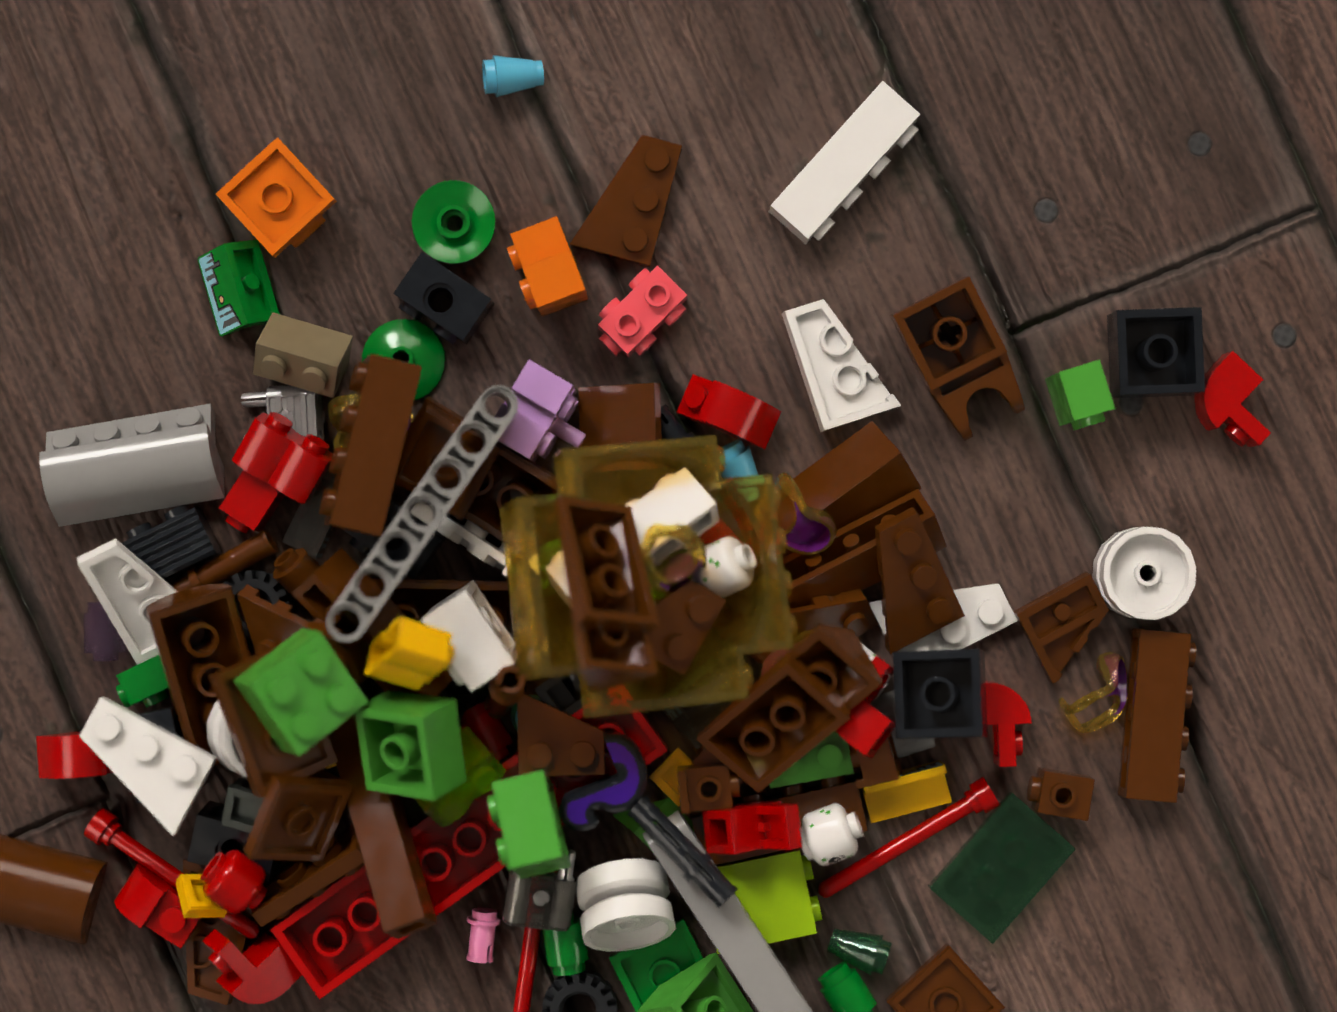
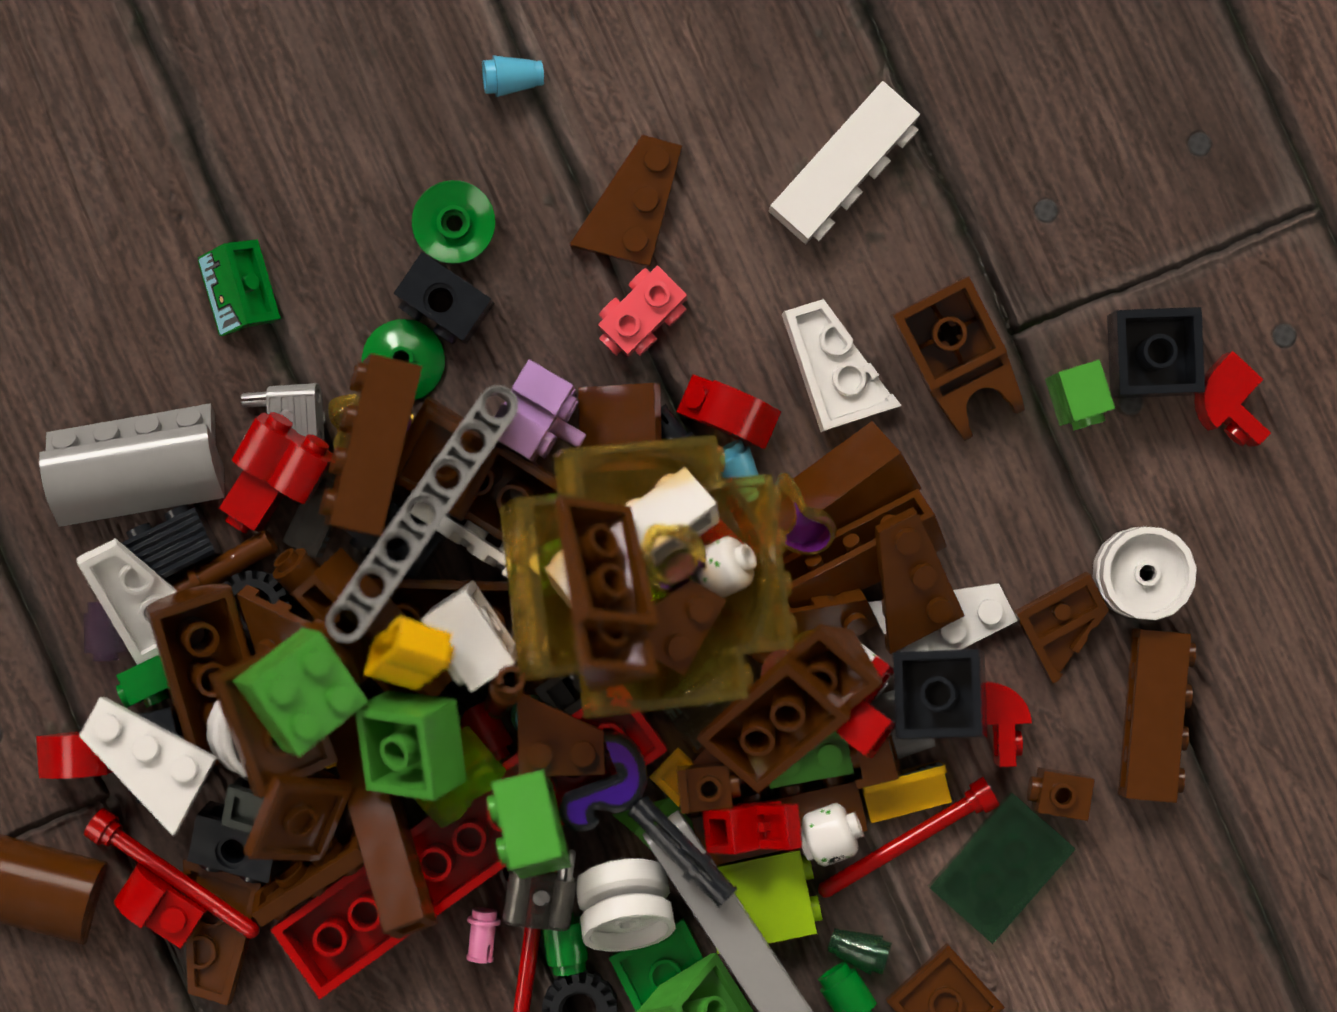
(193, 900): yellow tile -> none
(234, 881): red head -> none
(255, 975): red brick -> none
(277, 198): orange panel -> none
(302, 355): dark tan brick -> none
(549, 267): orange brick -> none
(1114, 674): clear yellow piece -> none

